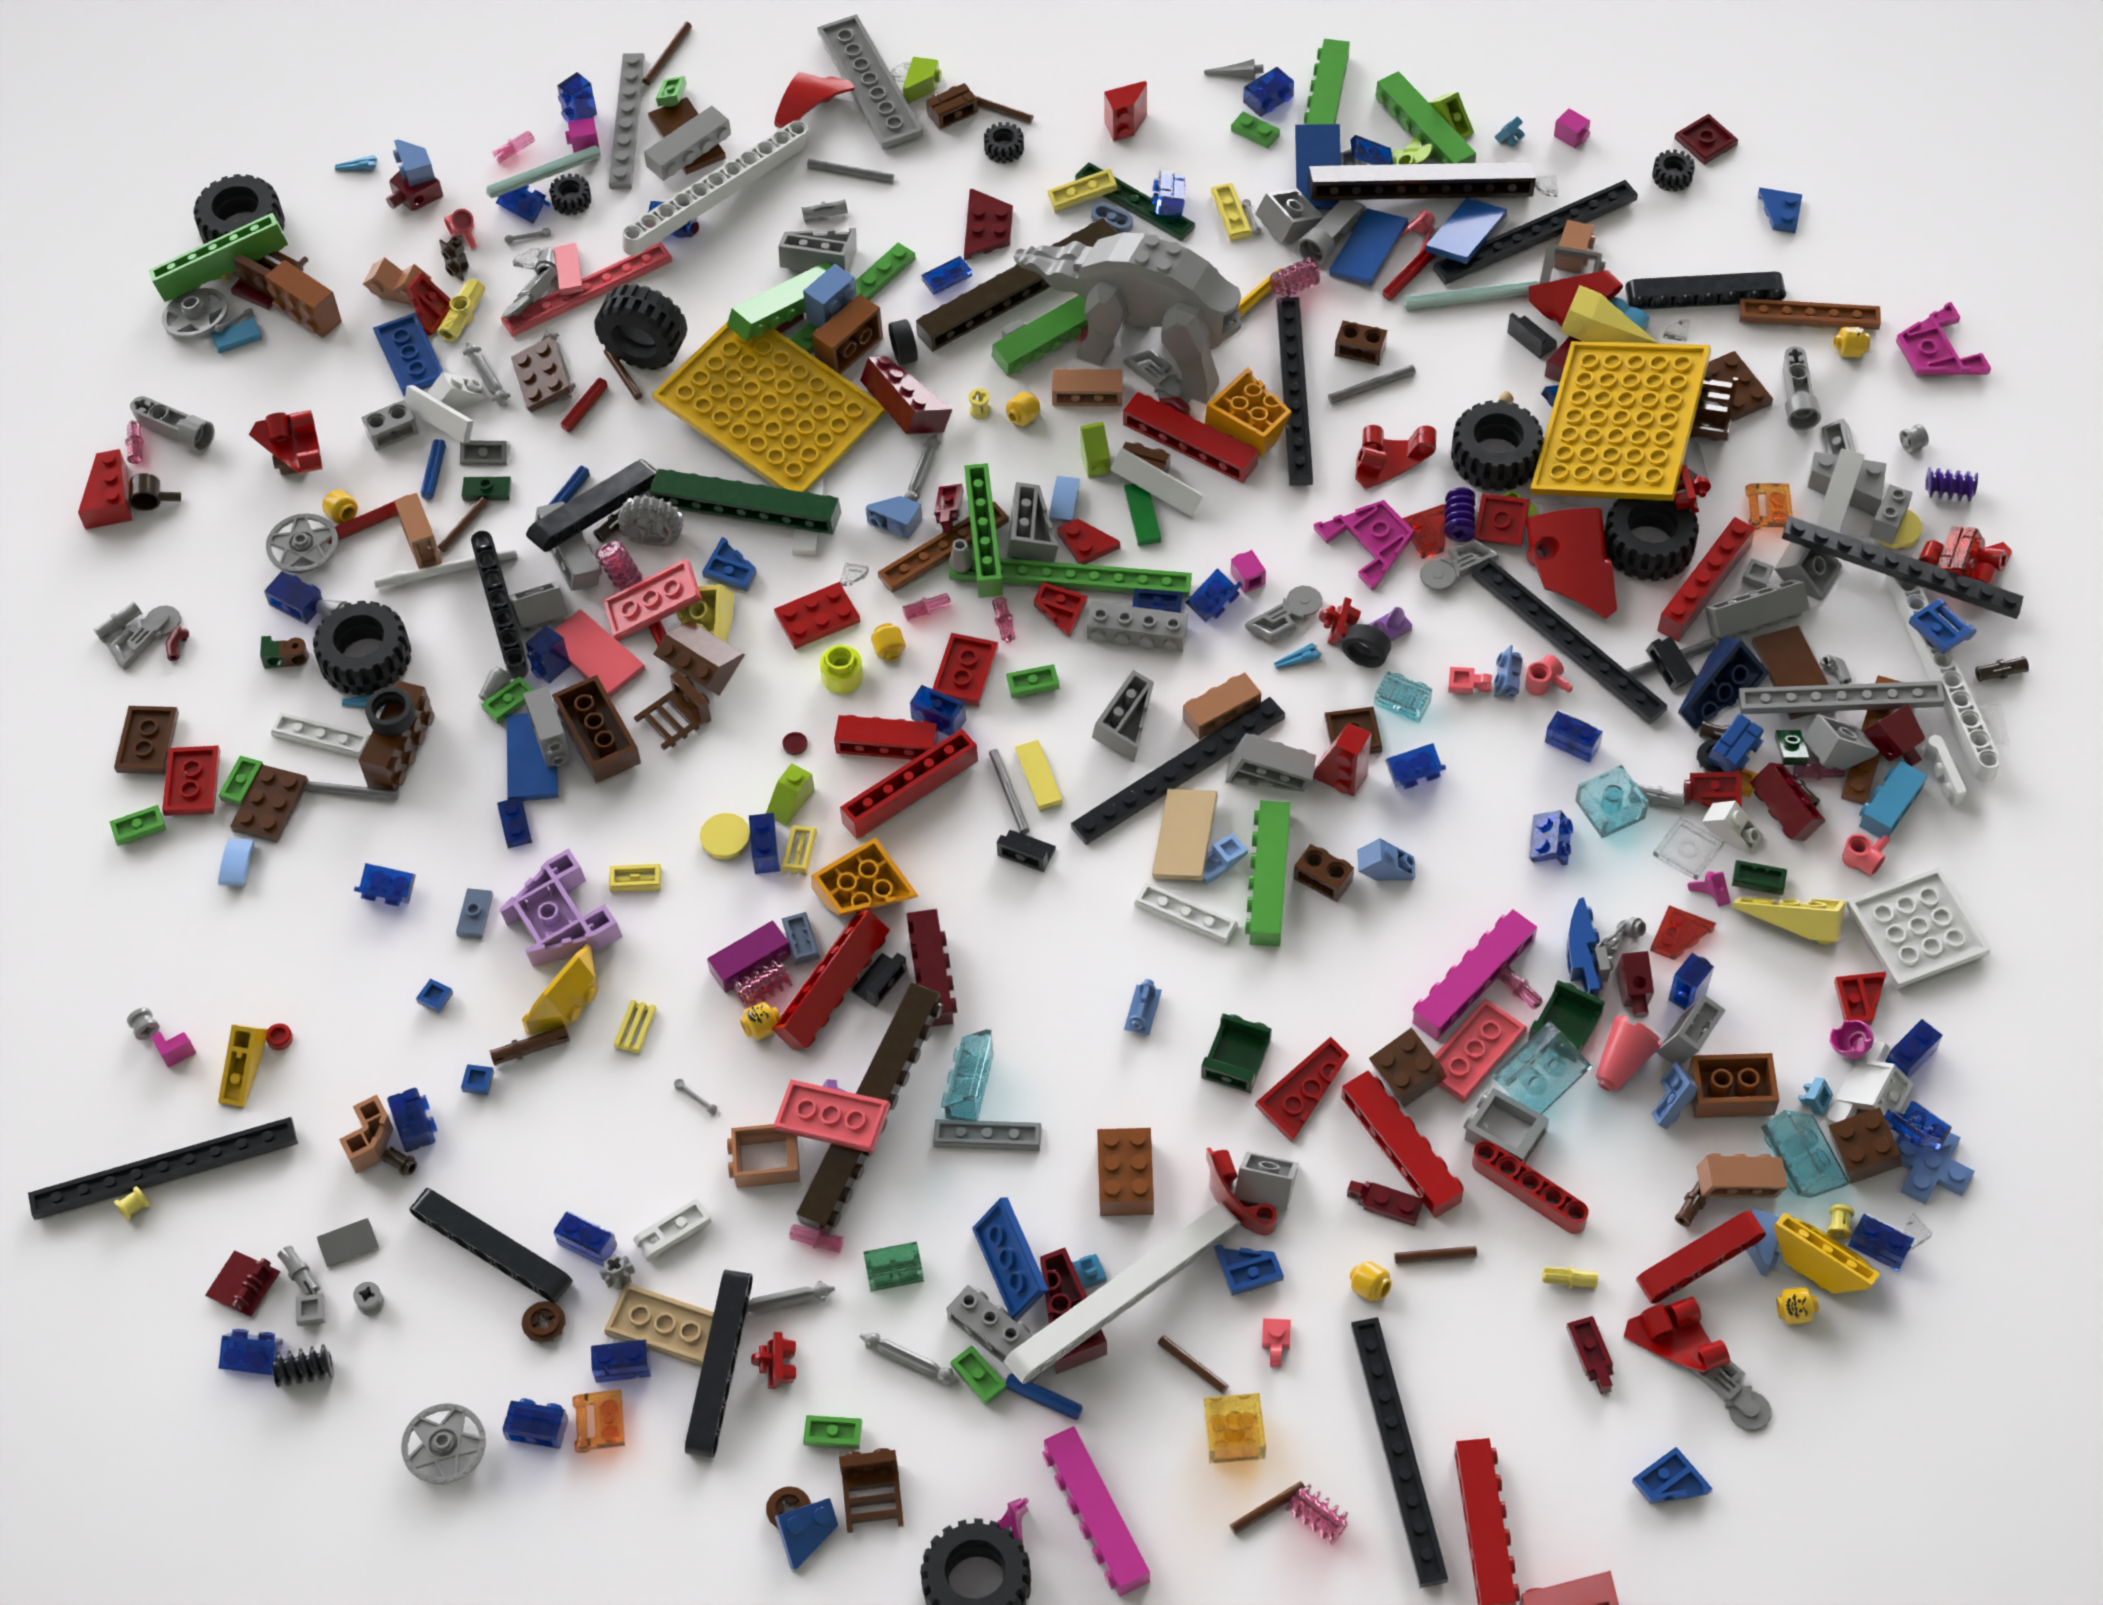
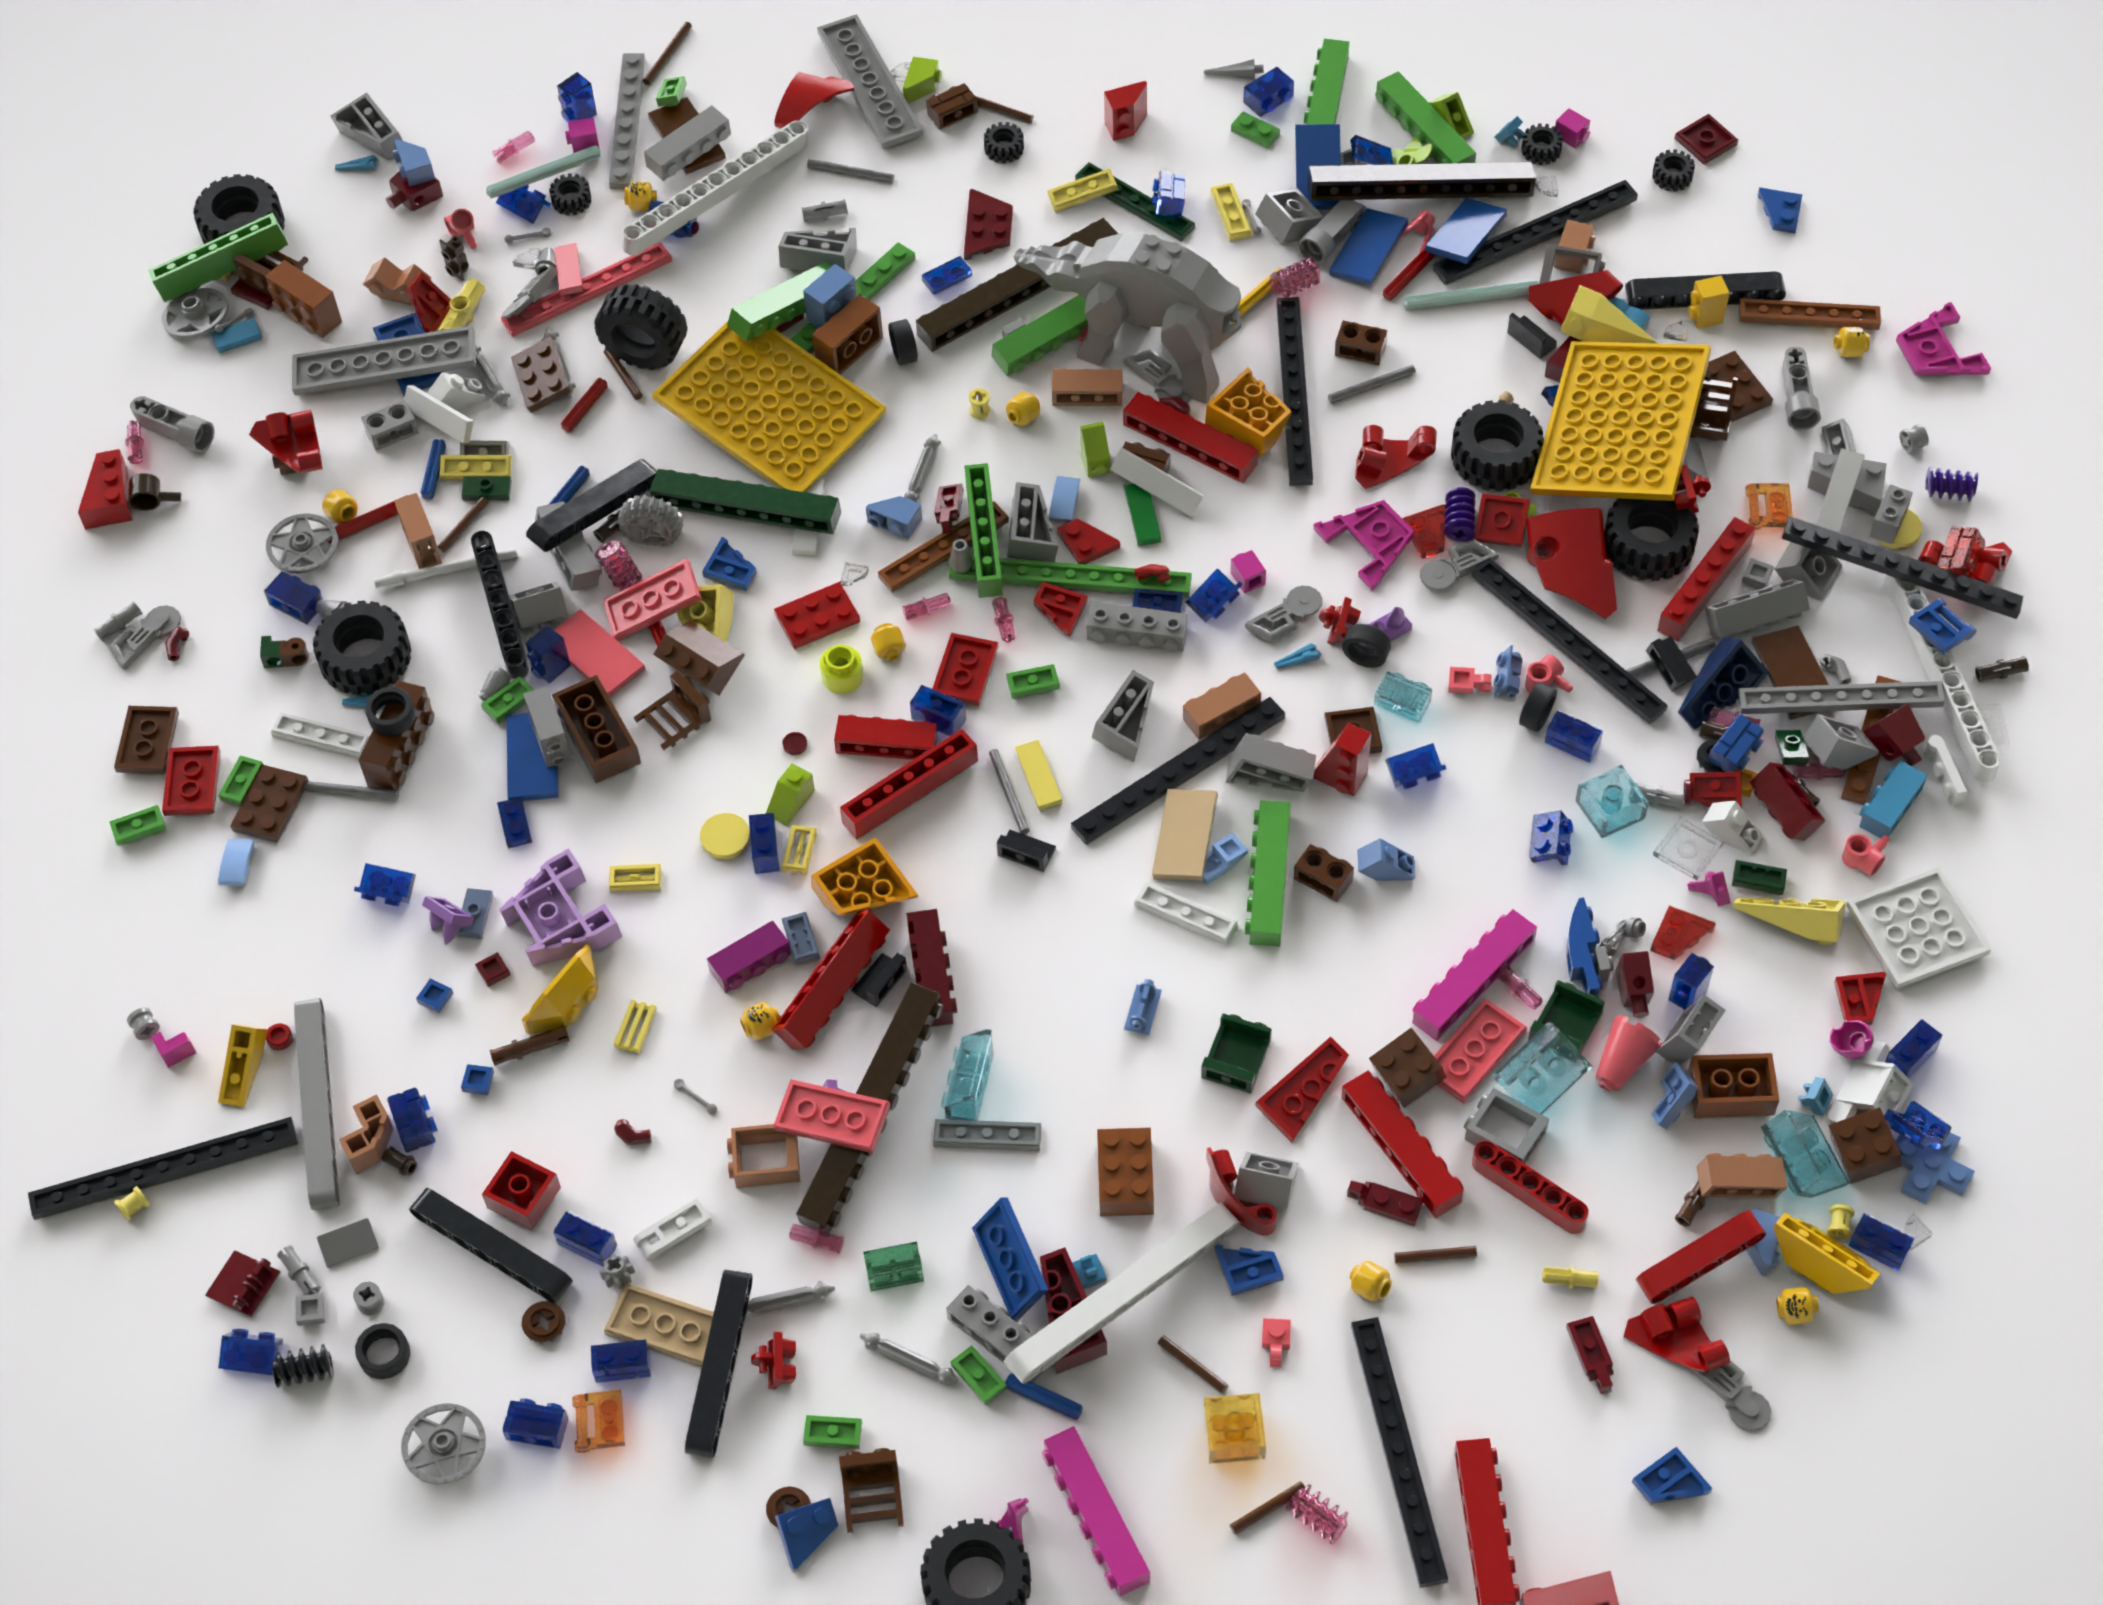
(316, 1104): none -> light grey beam
(367, 125): none -> light grey wedge
(373, 1334): none -> black tyre
(383, 360): none -> light grey plate
(444, 911): none -> medium lavender tile
(460, 466): none -> light yellow tile
(492, 969): none -> dark red tile
(521, 1190): none -> red brick
(630, 1135): none -> dark red arm
(639, 196): none -> yellow head
(762, 983): clear pink piece -> none
(904, 397): dark red wedge -> none
(1117, 218): sand blue plate -> none
(1151, 570): none -> red arm
(1538, 707): none -> black tyre
(1545, 135): none -> black tyre
(1708, 302): none -> yellow brick
(1727, 717): none -> clear pink axle

